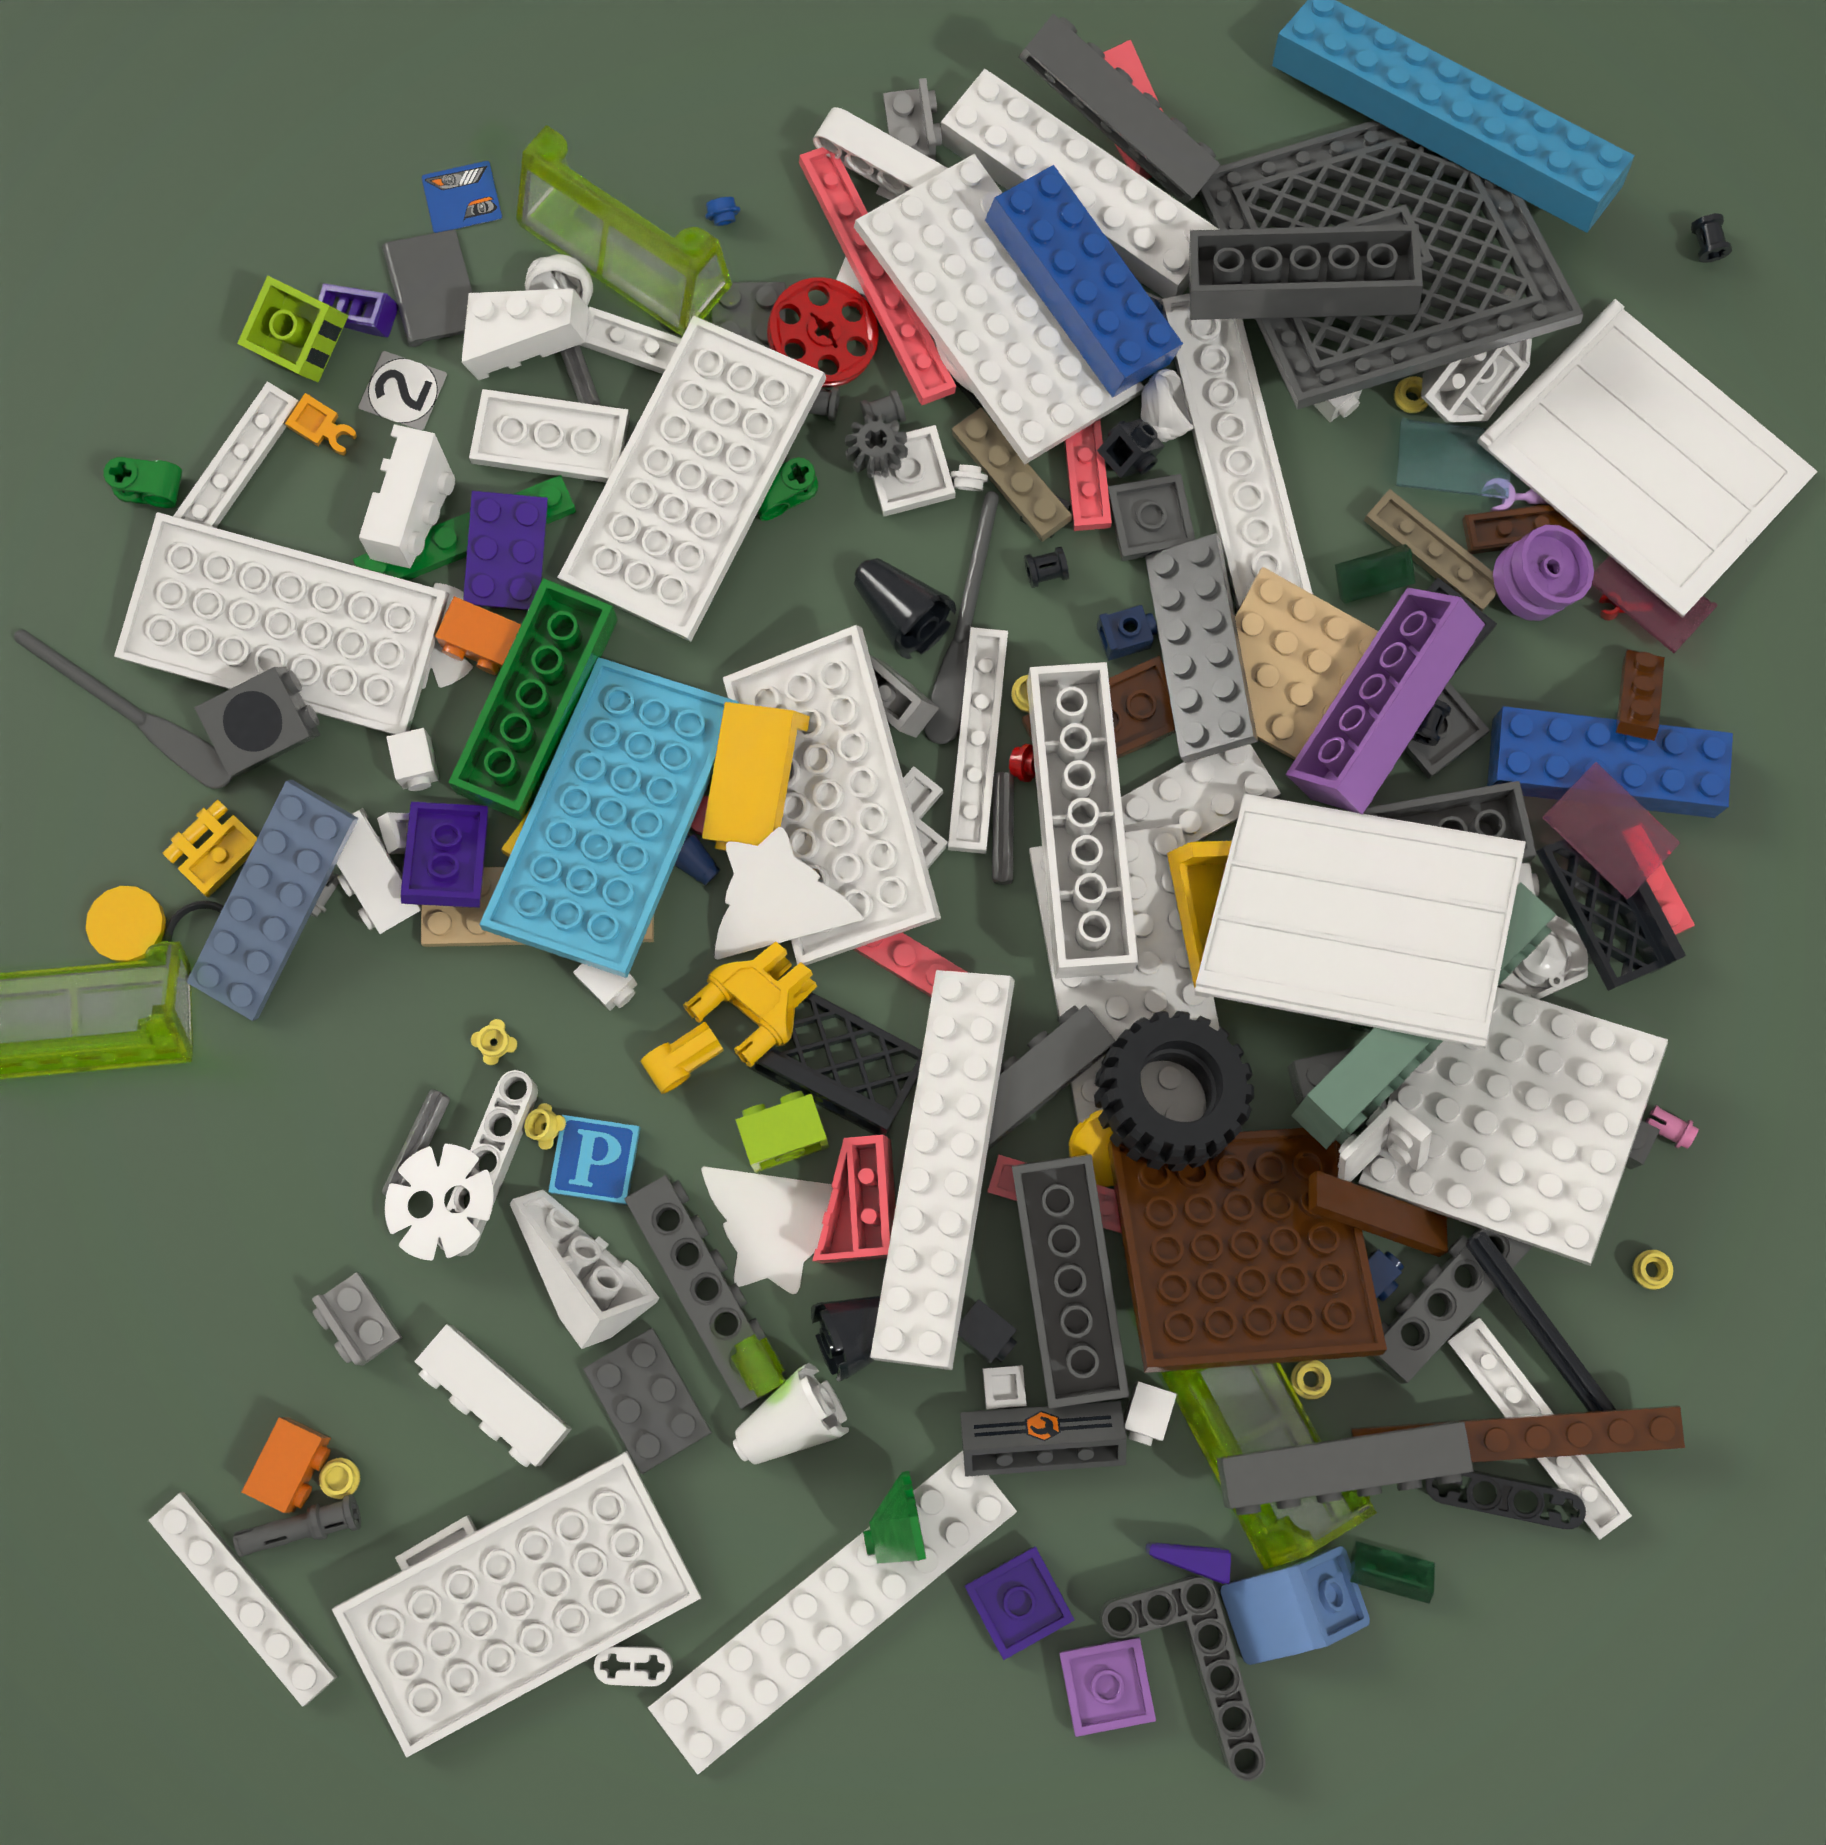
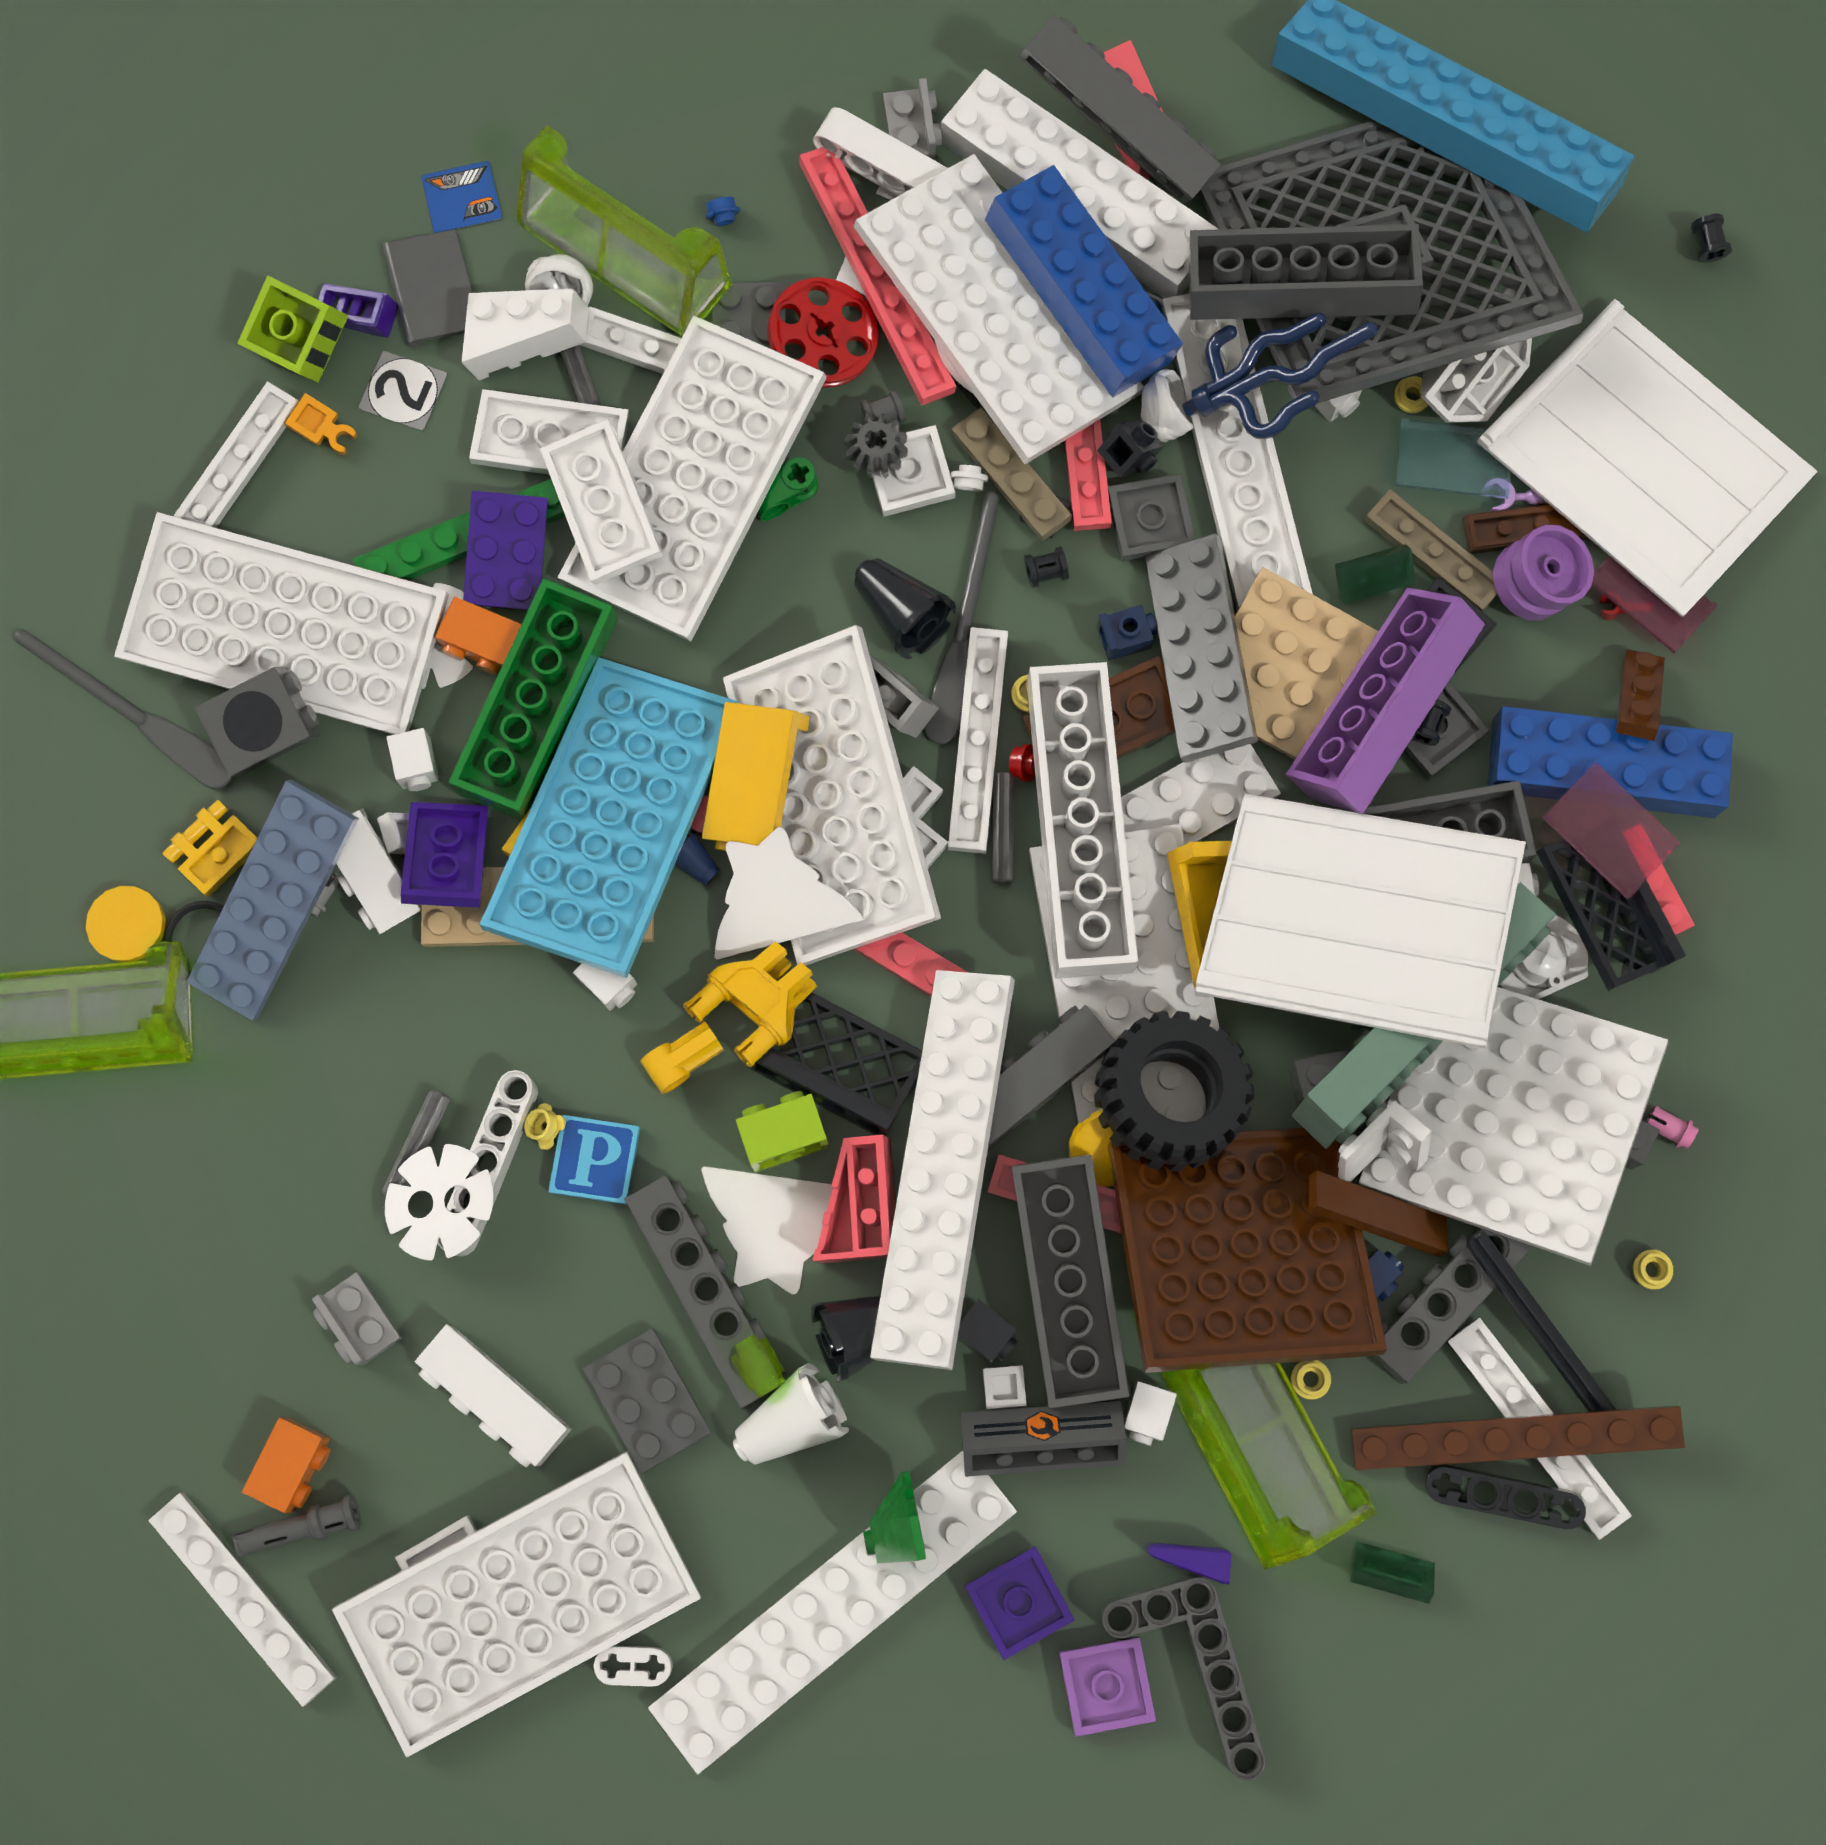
(144, 481): green piece -> none
(339, 1478): light yellow plate -> none
(409, 498): white wedge -> none
(483, 1039): light yellow plate -> none
(584, 1280): white wedge -> none
(601, 502): none -> white plate
(827, 403): dark grey bush -> none
(1232, 386): none -> dark blue plant
(1295, 1607): medium blue piece -> none
(1344, 1465): dark grey brick -> none

